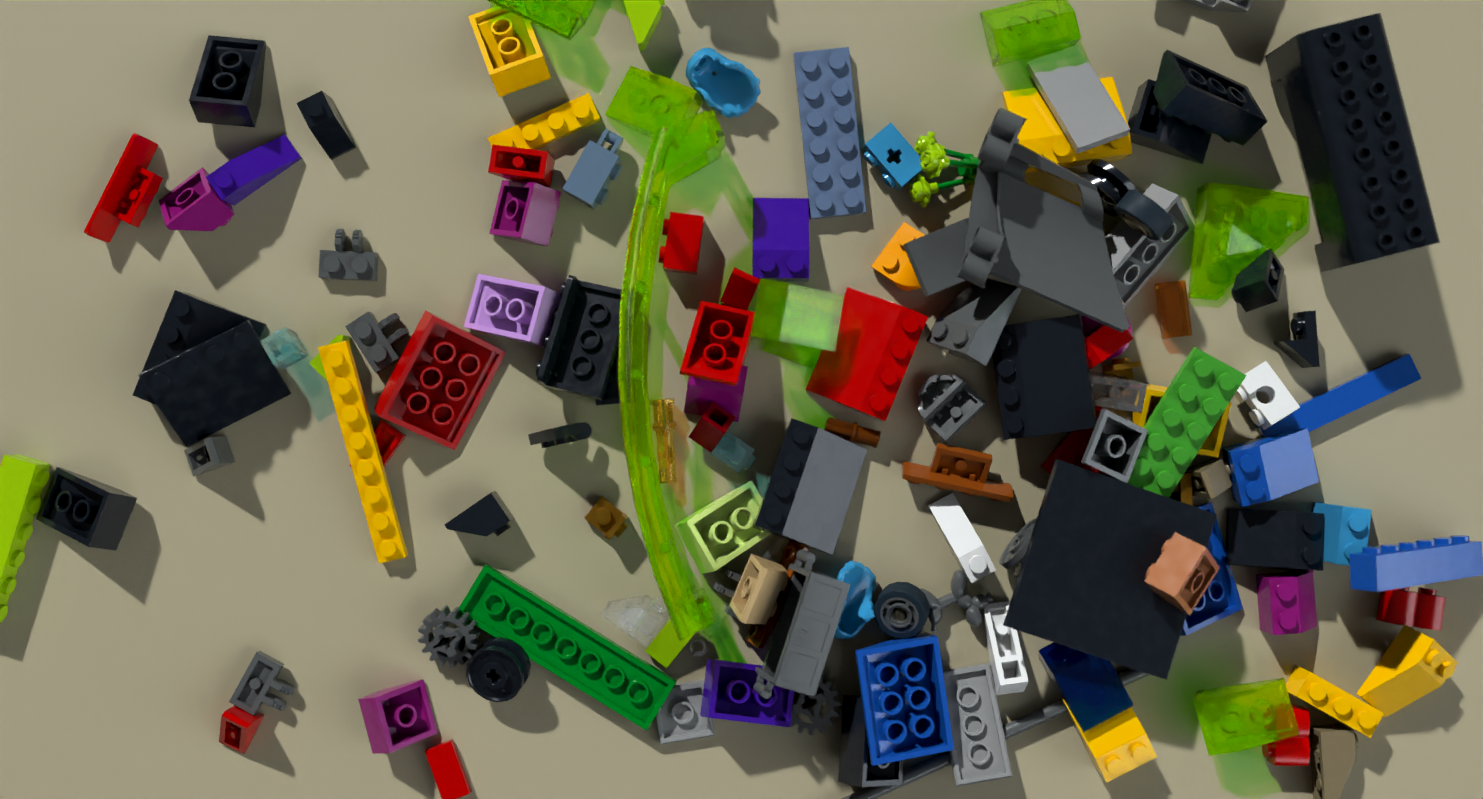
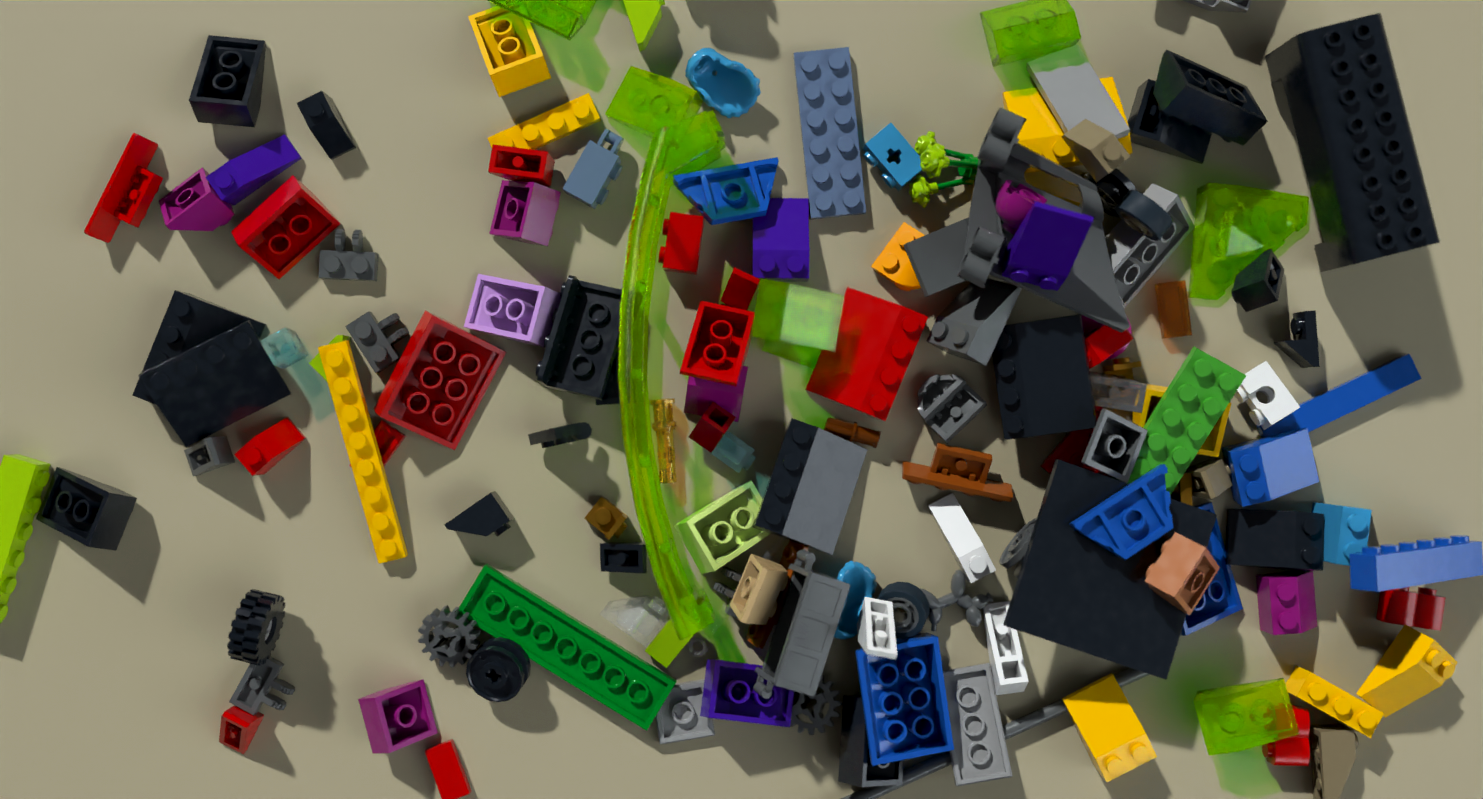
(256, 627): none -> black bush
(270, 447): none -> red slope
(285, 227): none -> red slope
(623, 557): none -> black slope
(730, 191): none -> blue wing
(877, 628): none -> white slope
(1014, 204): none -> magenta cylinder
(1045, 246): none -> dark purple slope
(1086, 684): clear blue slope -> none
(1095, 148): none -> dark tan slope
(1130, 516): none -> blue wing

